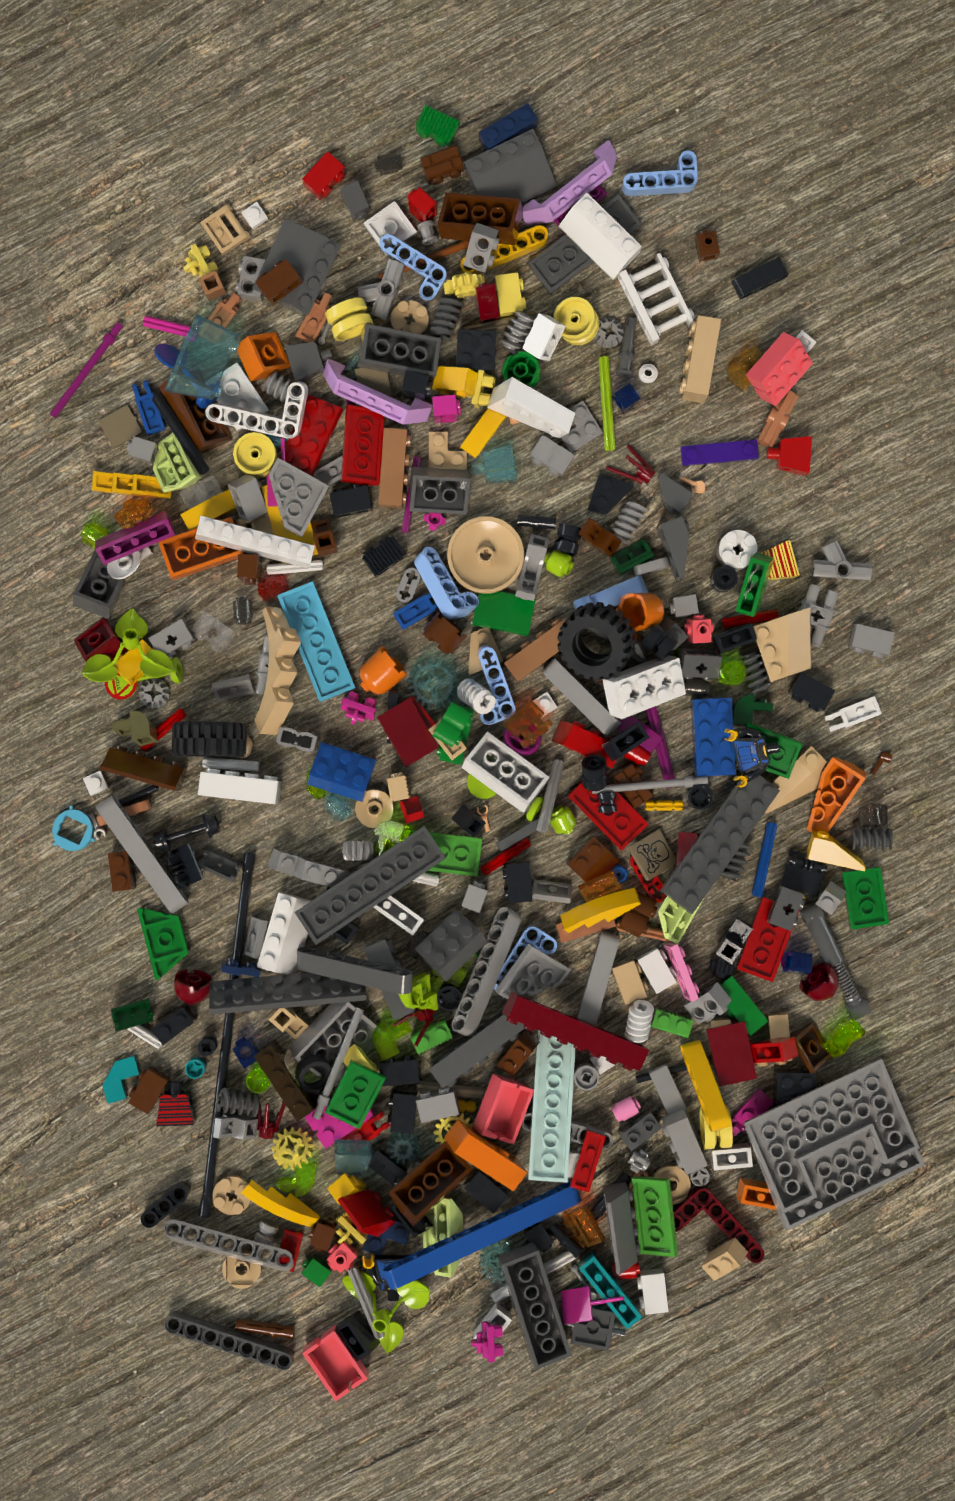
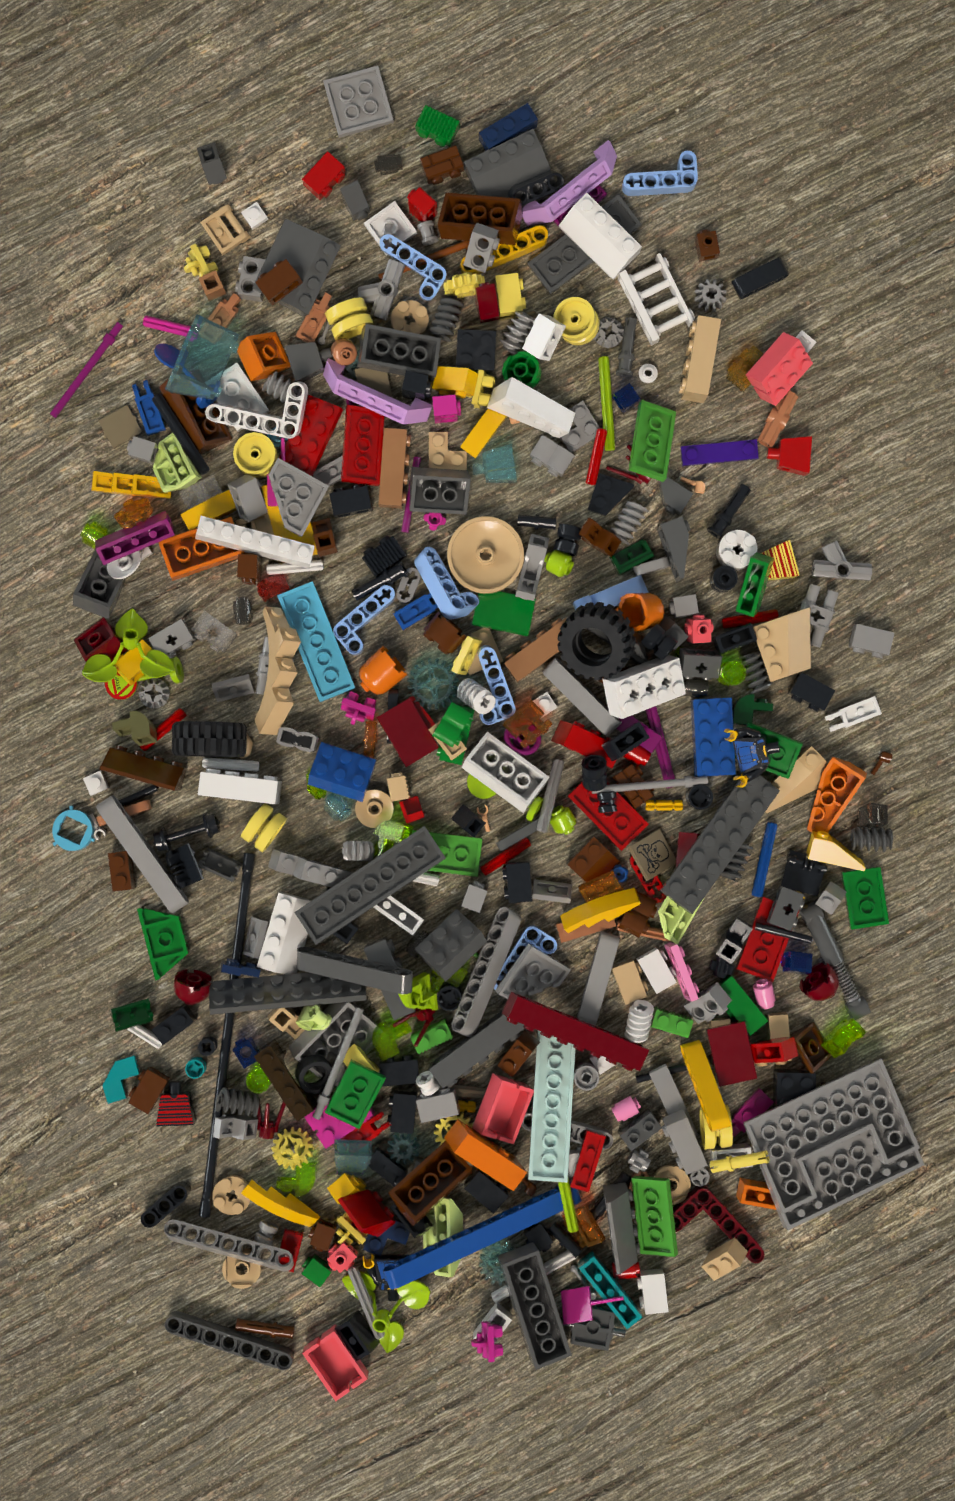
(211, 163): none -> dark grey slope
(262, 826): none -> light yellow wheel
(313, 1018): none -> yellowish green piece
(344, 351): none -> nougat head
(358, 101): none -> light grey plate
(366, 615): none -> light blue beam
(370, 739): none -> clear orange pin
(387, 577): none -> black pin
(427, 1083): none -> white wheel
(466, 655): none -> light yellow plate
(530, 1187): none -> reddish brown hand
(545, 187): none -> black beam
(568, 1206): none -> lime axle
(596, 456): none -> red axle
(652, 441): none -> bright green plate
(712, 288): none -> light grey gear
(724, 519): none -> black pin
(731, 1163): none -> light yellow pin
(764, 993): none -> bright pink brick
(783, 933): none -> black bar

